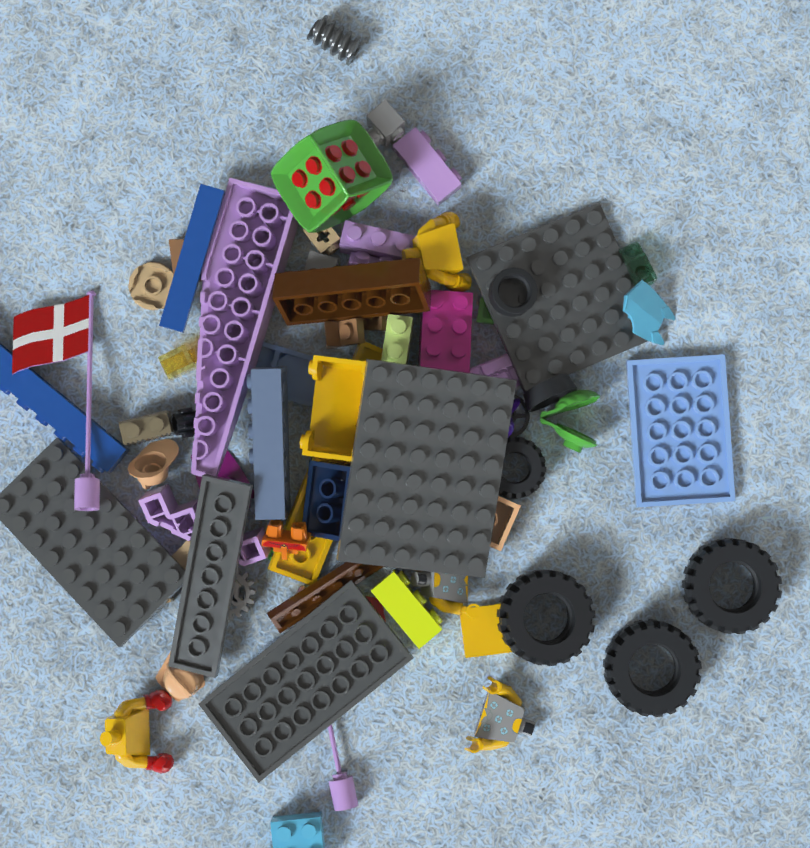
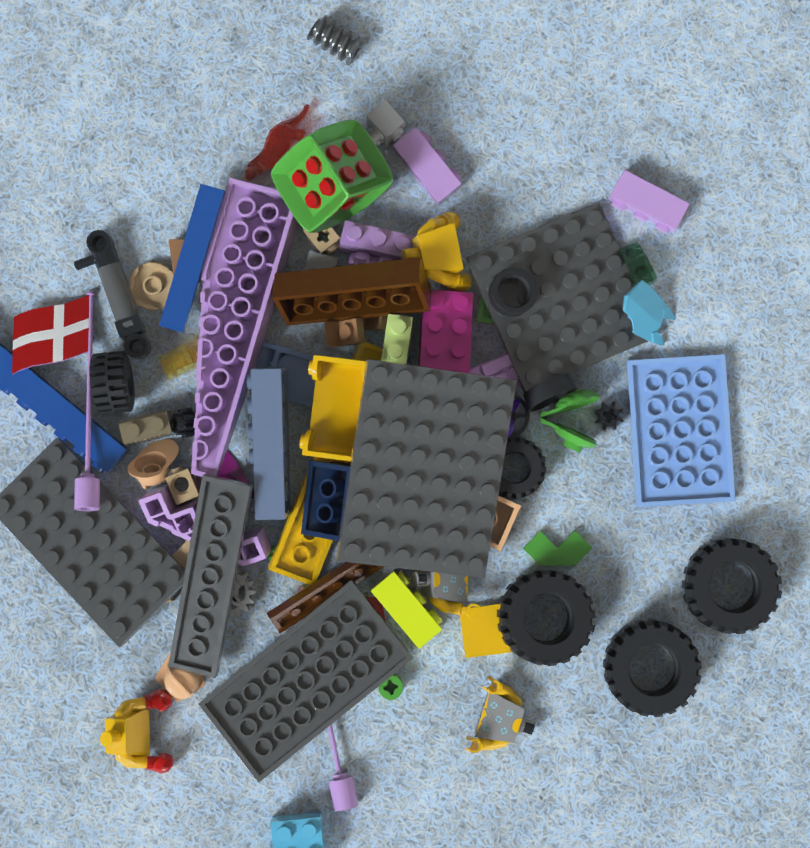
(112, 382): none -> black tyre
(128, 321): none -> piece
(179, 496): none -> tan brick
(276, 145): none -> clear red animal
(286, 541): orange hips -> none
(391, 684): none -> bright green wheel
(566, 554): none -> bright green tile
(602, 419): none -> black gear
(648, 202): none -> lavender brick

